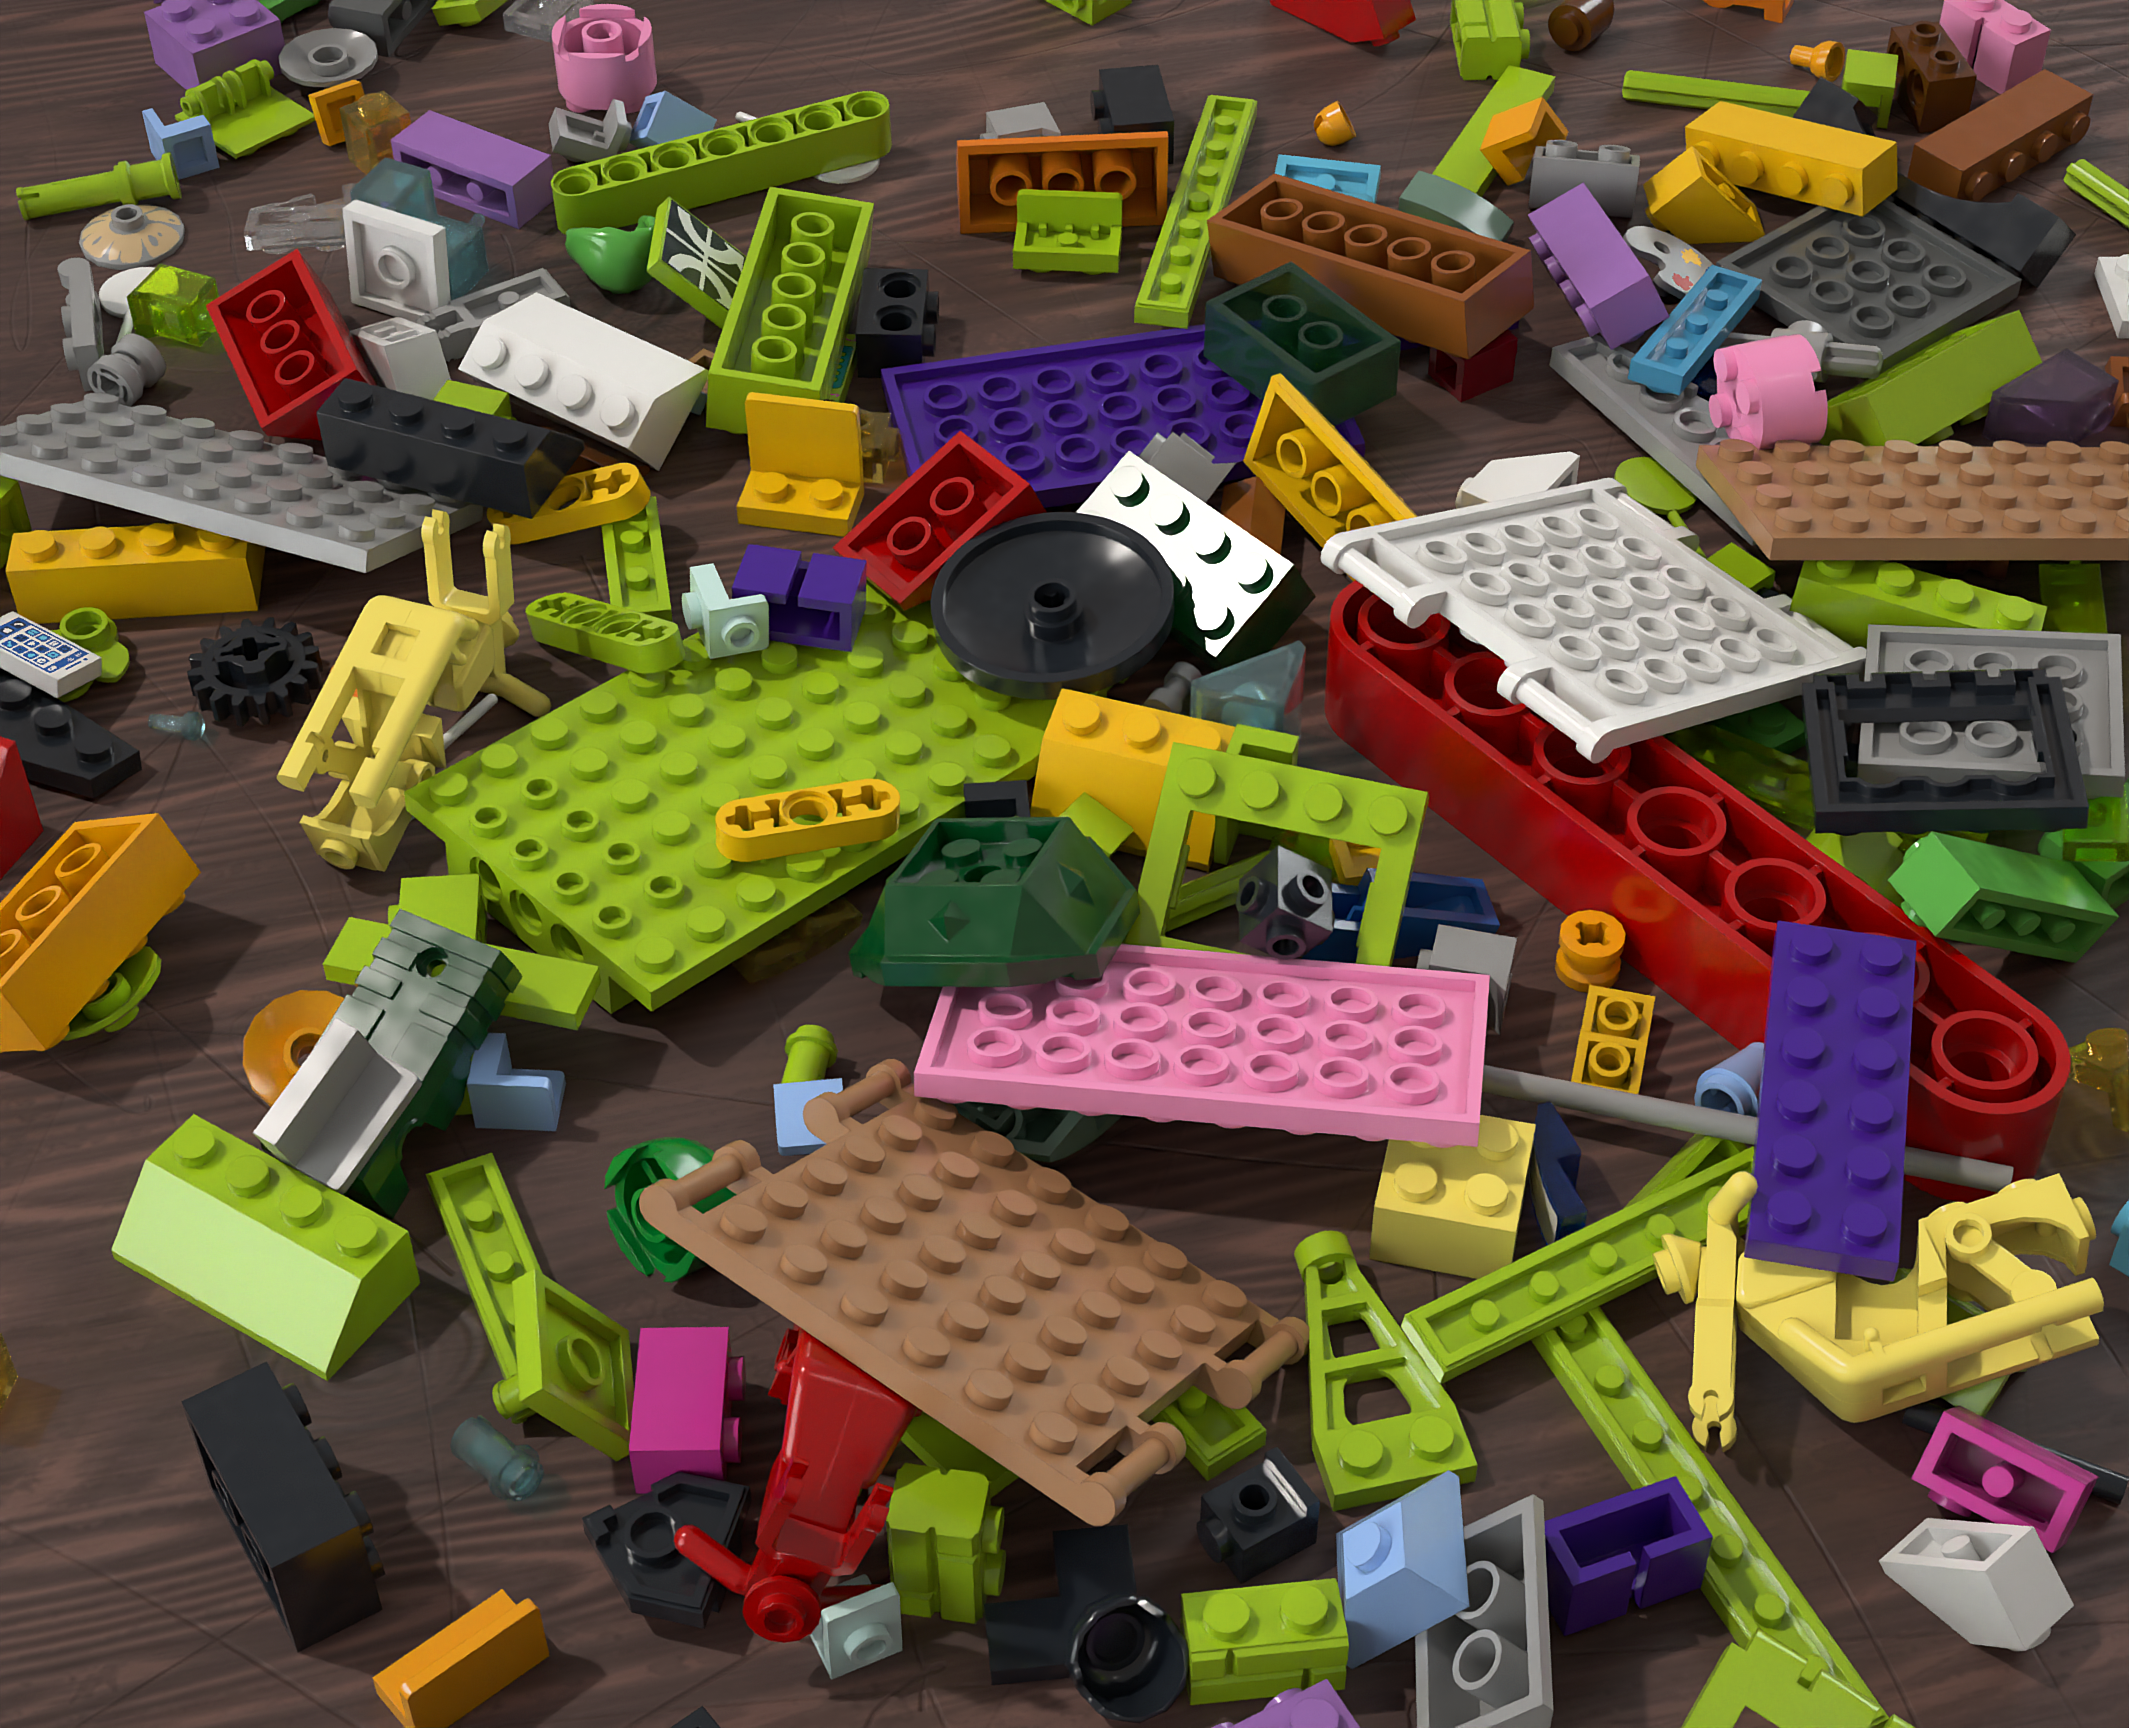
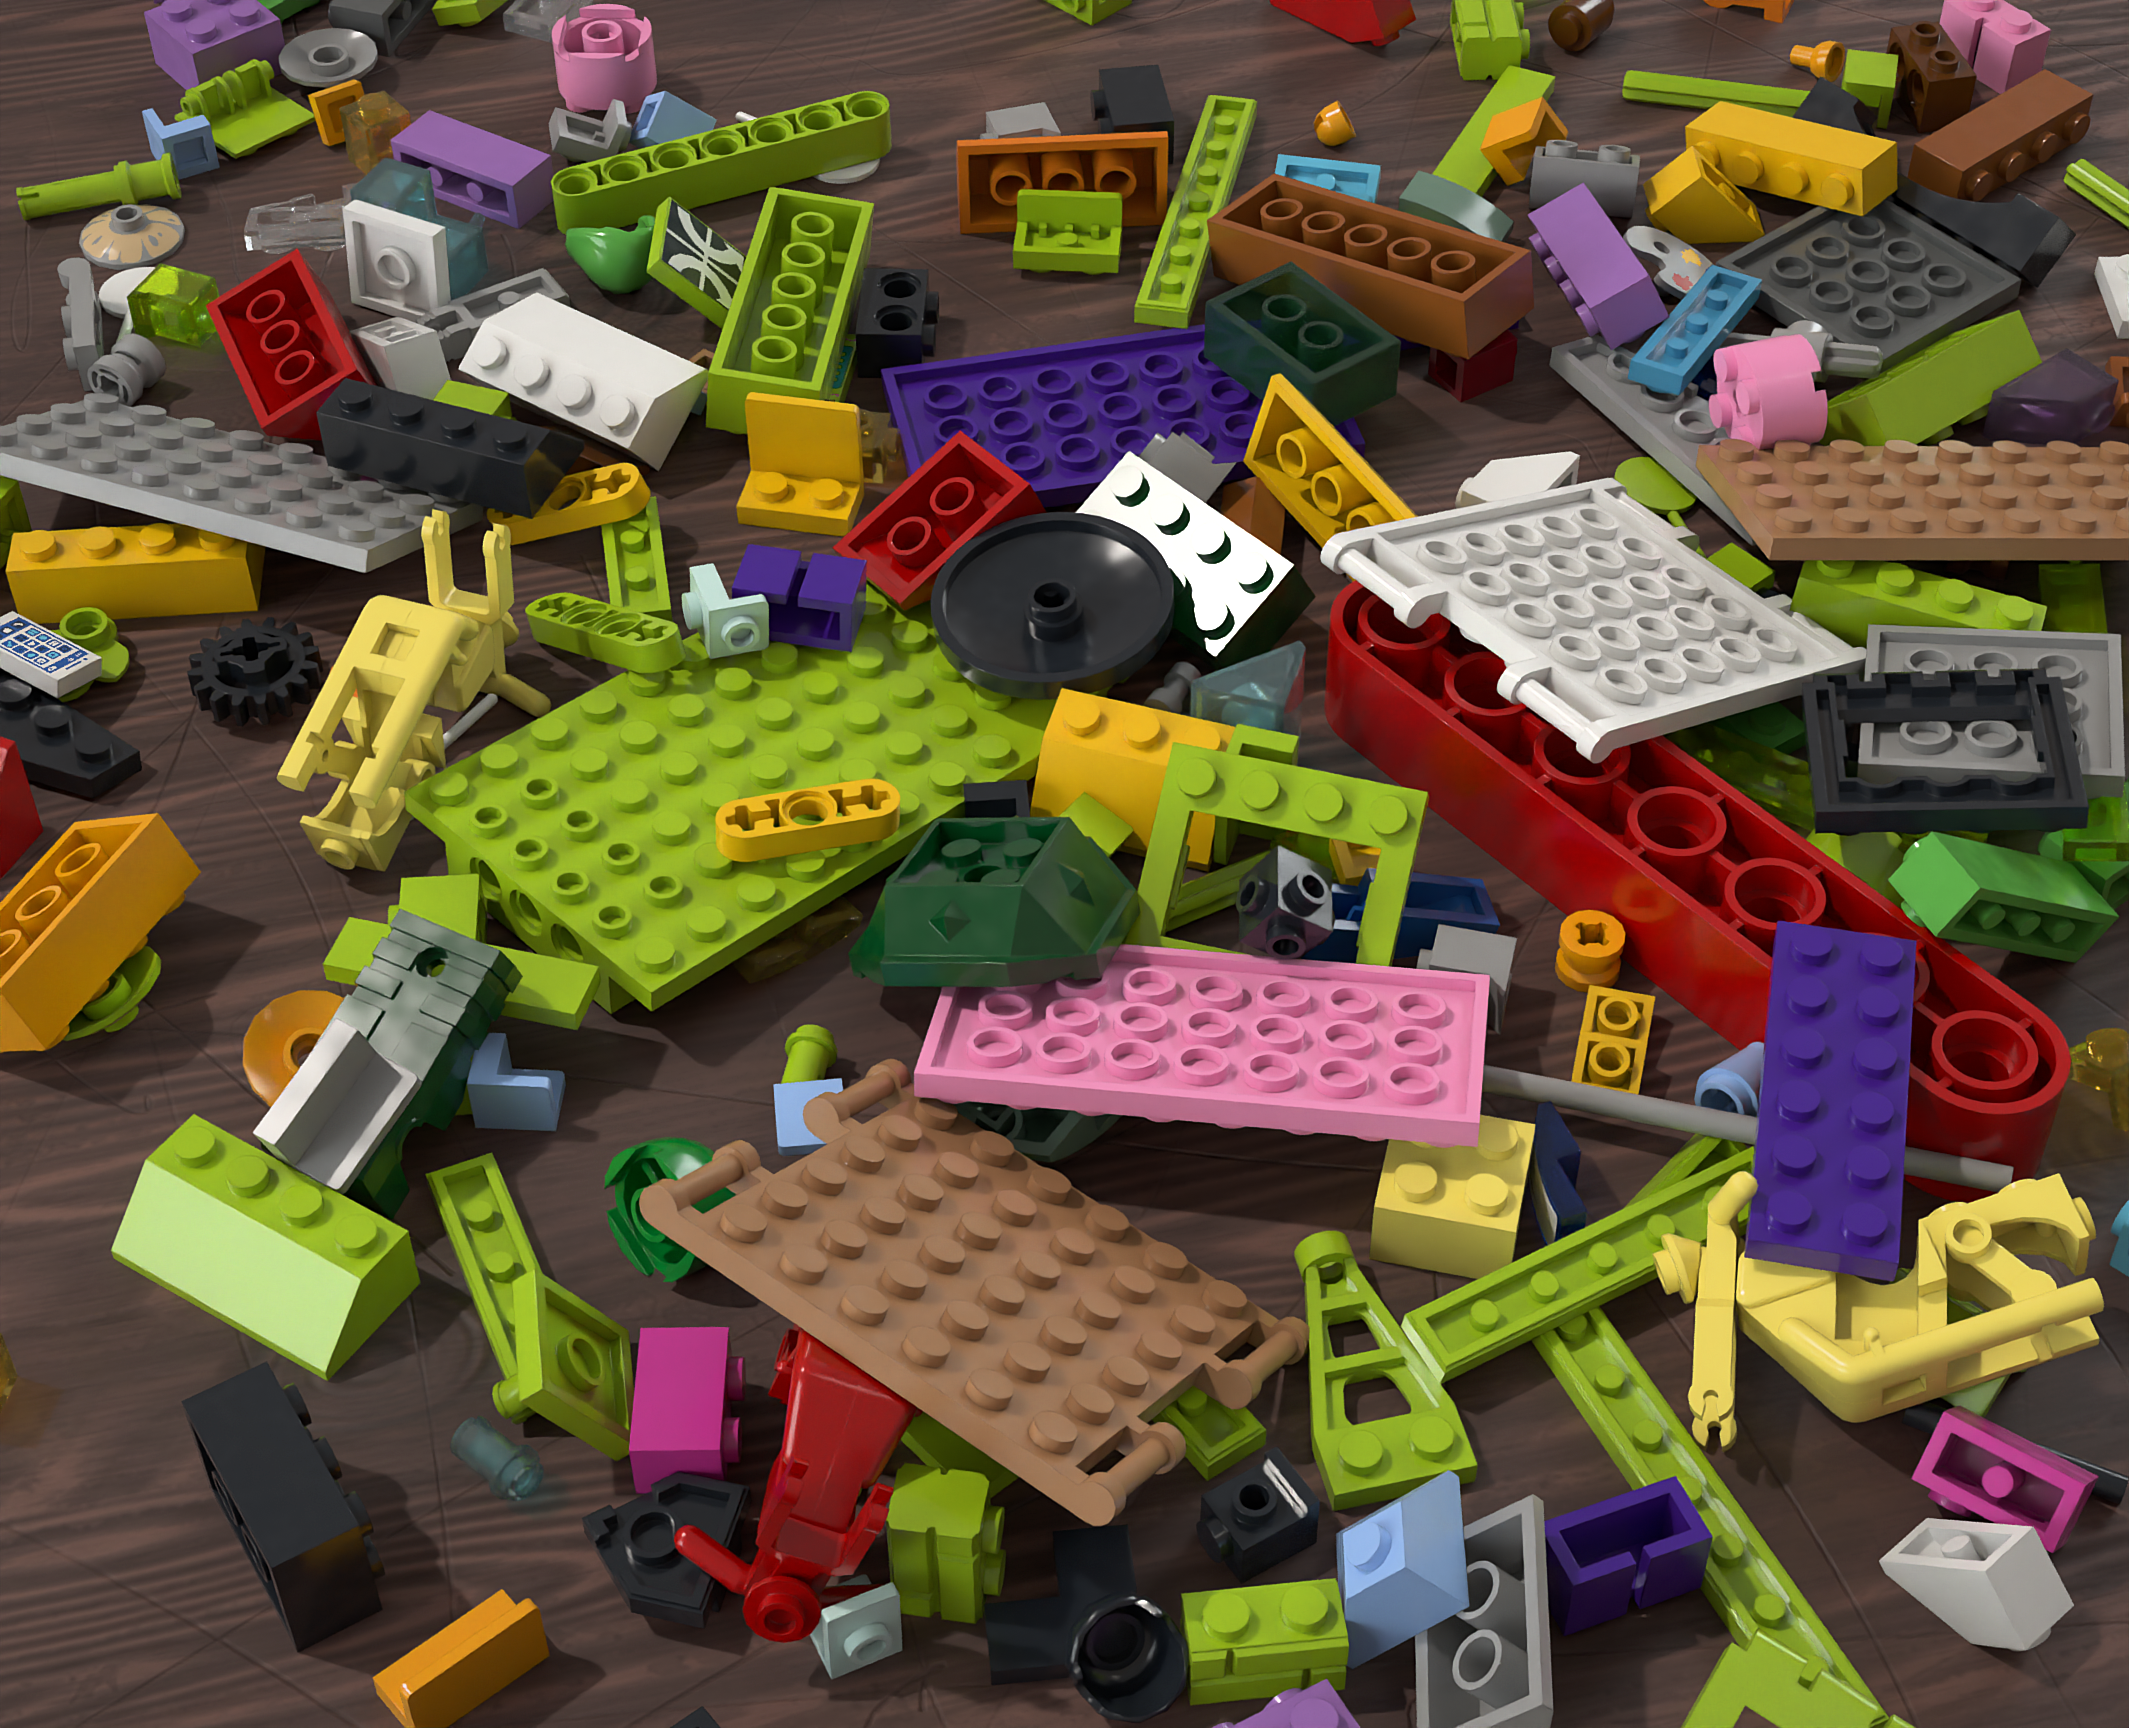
(190, 725): clear light blue piece -> none

